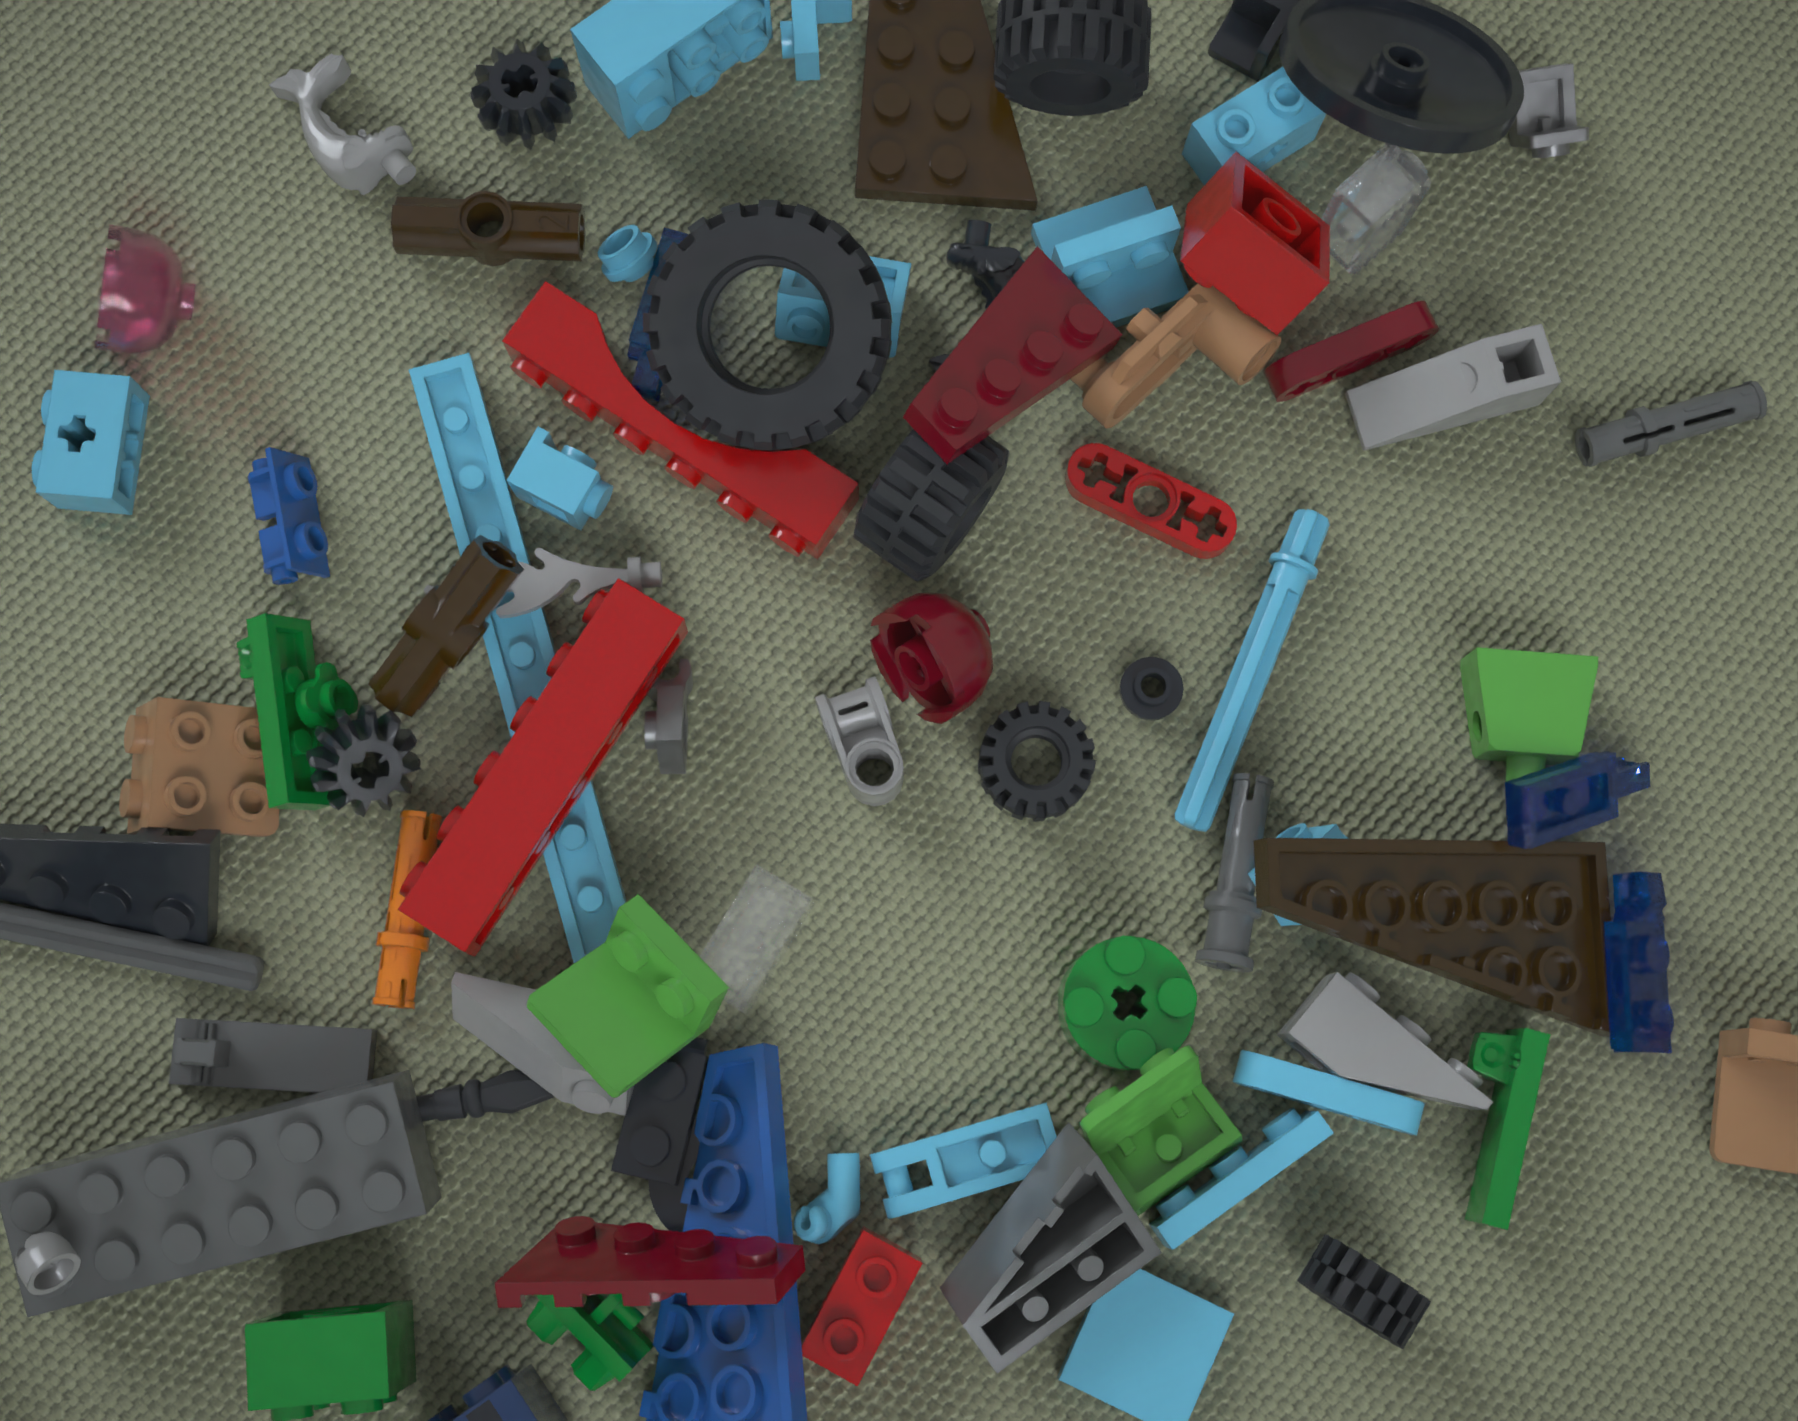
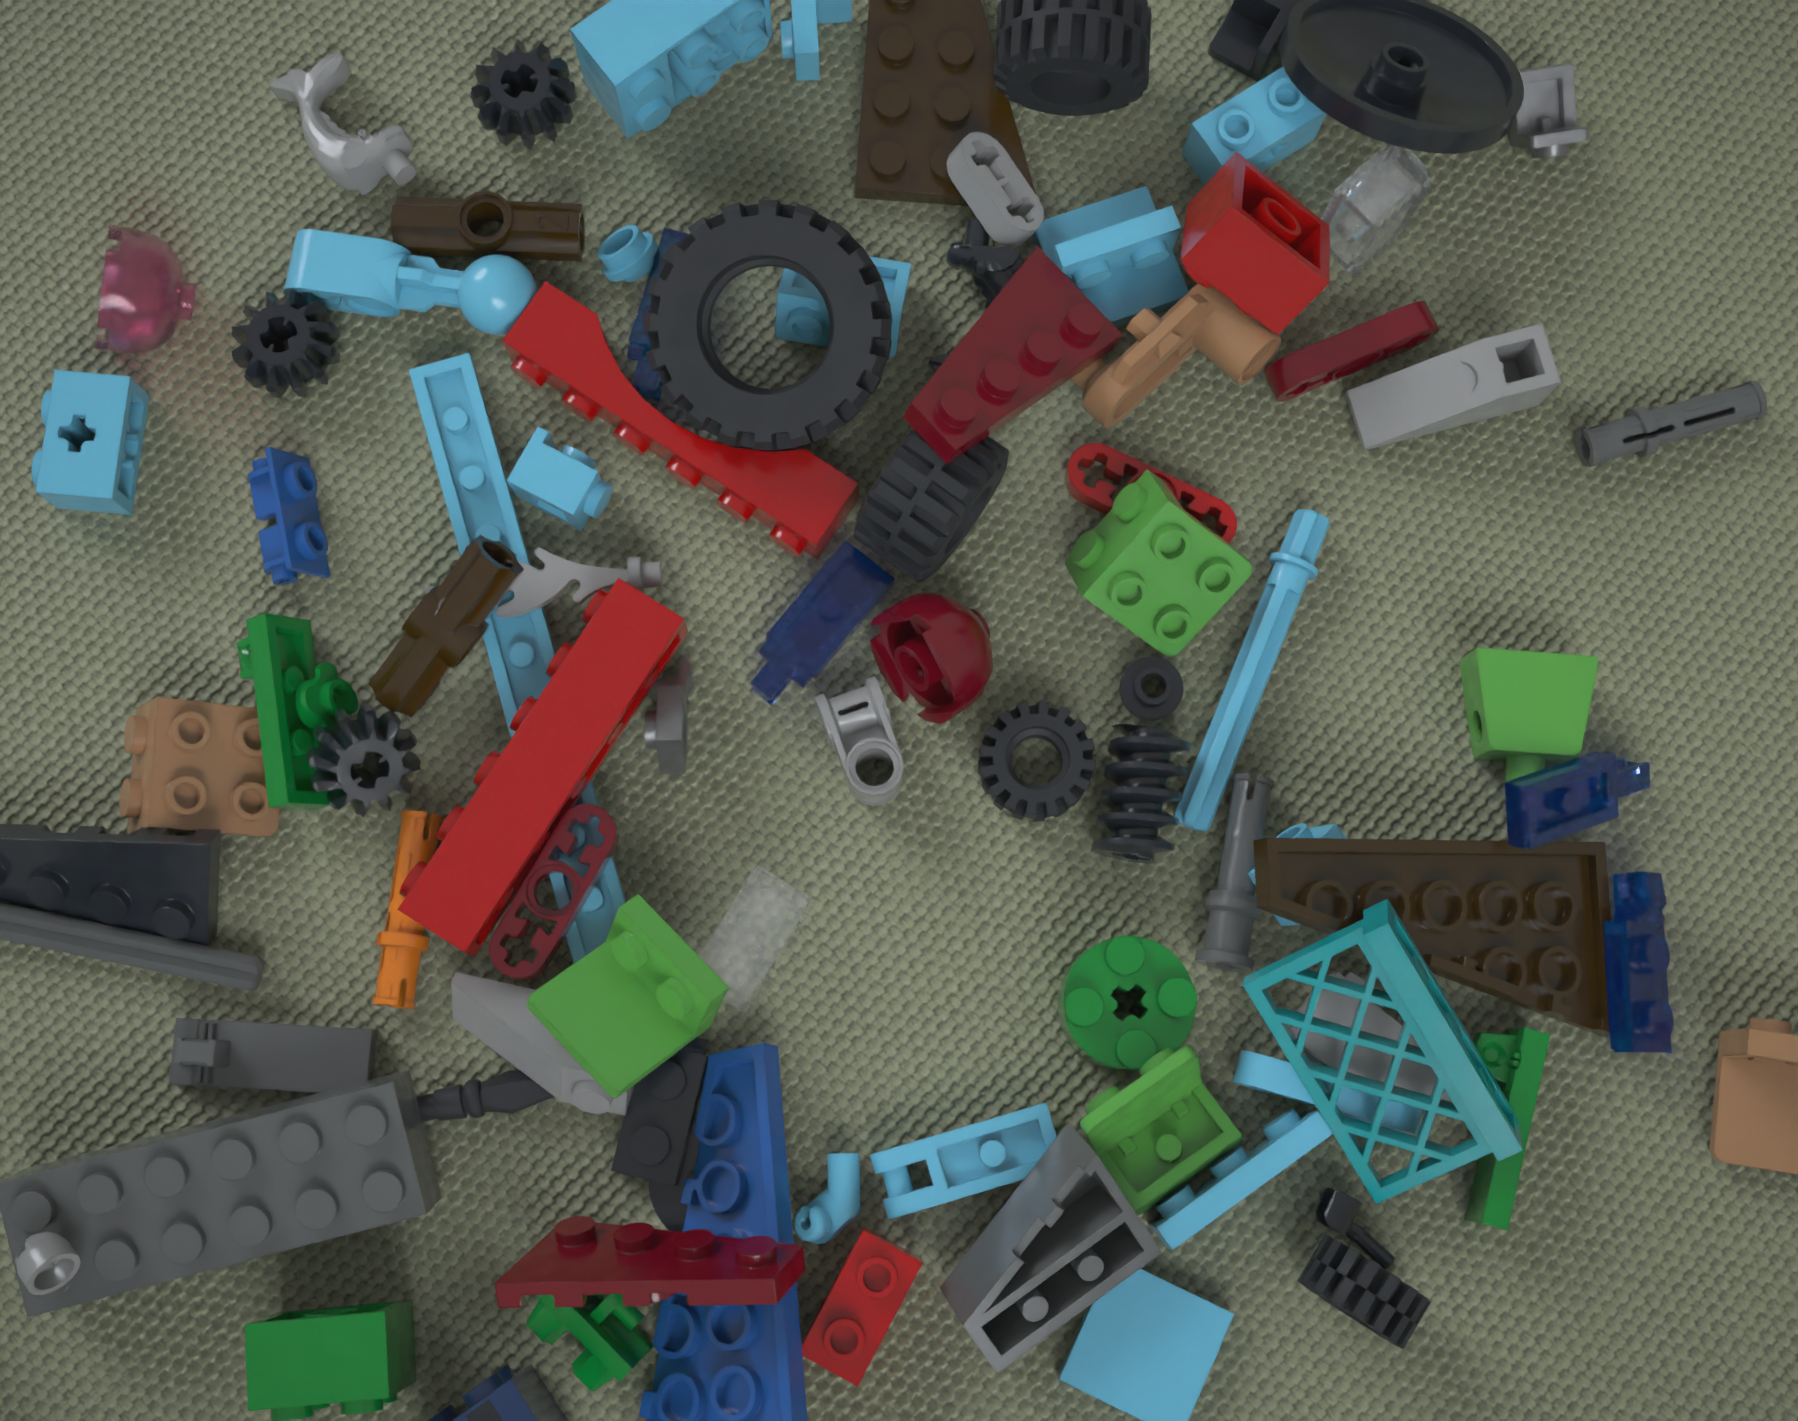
(264, 346): none -> black gear
(384, 277): none -> medium azure beam
(517, 927): none -> dark red beam
(820, 621): none -> clear blue hinge
(995, 189): none -> light grey beam
(1139, 793): none -> black piece
(1156, 566): none -> bright green bracket
(1338, 1213): none -> black hand
(1435, 1028): none -> teal fence

